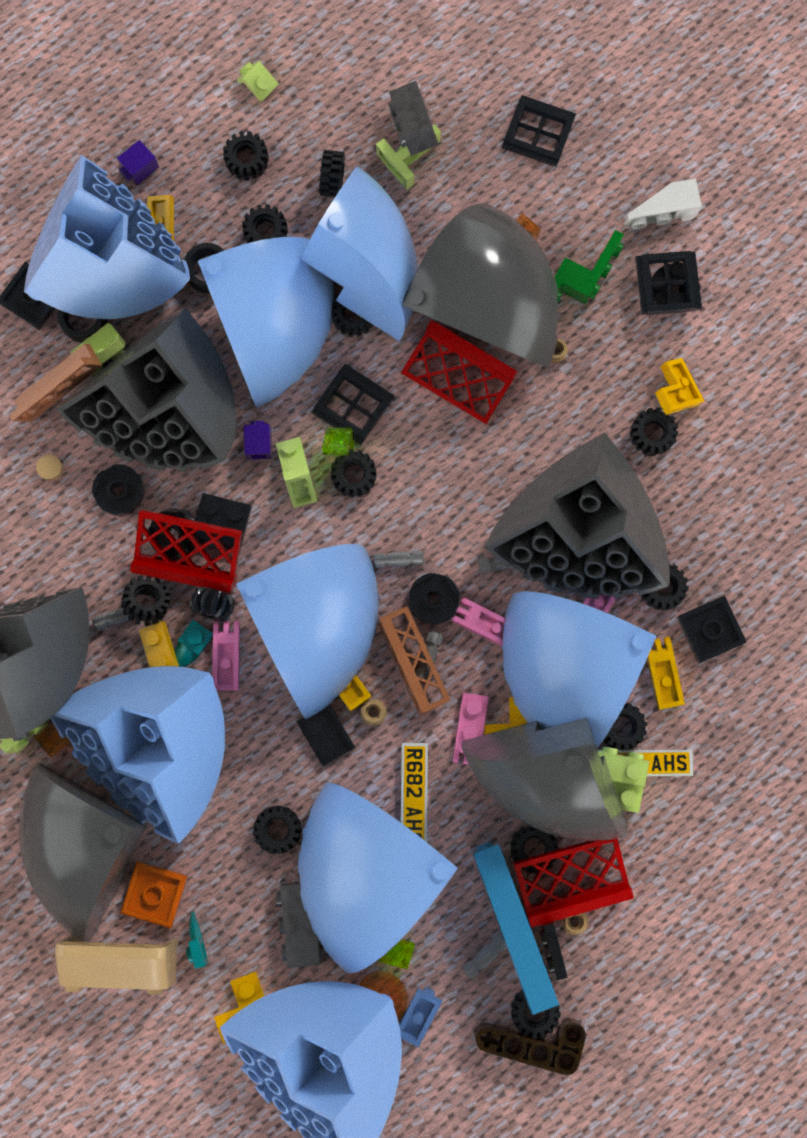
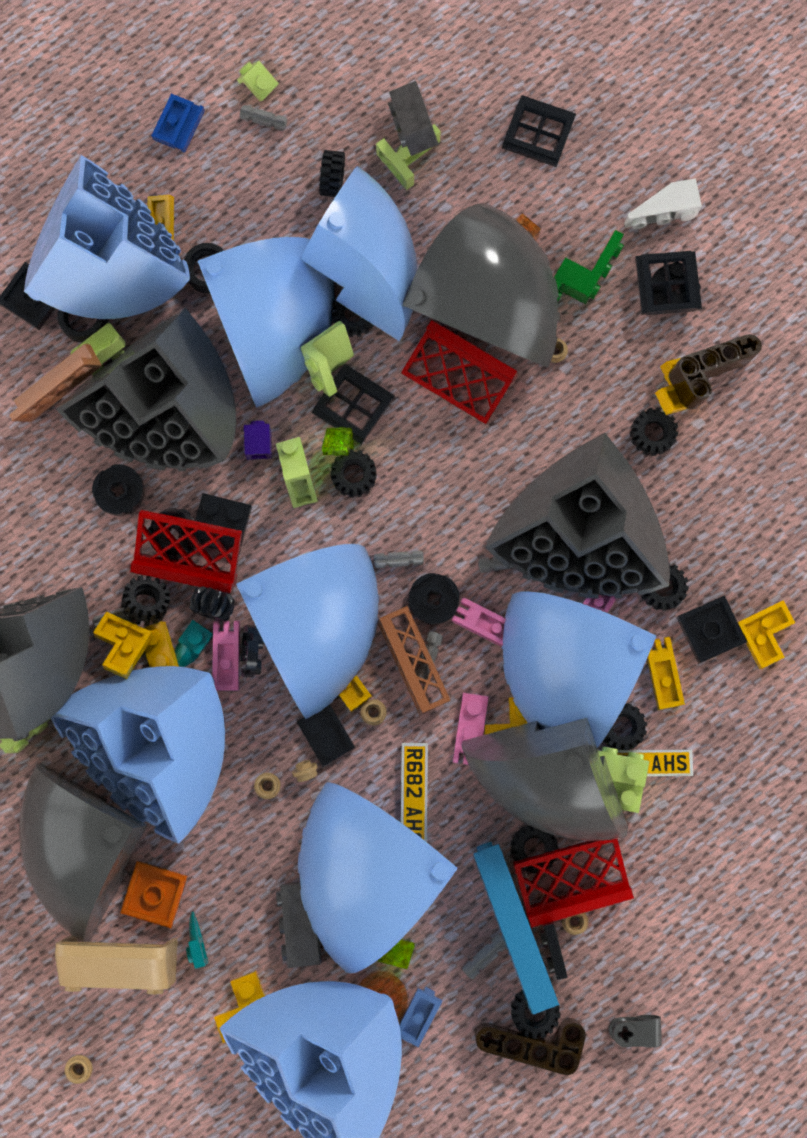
(49, 467): tan tile -> none
(51, 740): clear orange bracket -> none
(72, 1075): none -> tan plate
(128, 643): none -> yellow plate
(137, 163): dark purple brick -> none
(178, 123): none -> blue plate
(242, 142): black tyre -> none
(249, 651): none -> black plate
(258, 785): none -> tan plate
(261, 215): black tyre -> none
(261, 833): black tyre -> none
(263, 117): none -> light grey axle
(305, 771): none -> tan plate
(325, 355): none -> yellowish green bracket
(642, 1031): none -> dark grey piece
(693, 370): none -> dark brown beam
(759, 632): none -> yellow plate

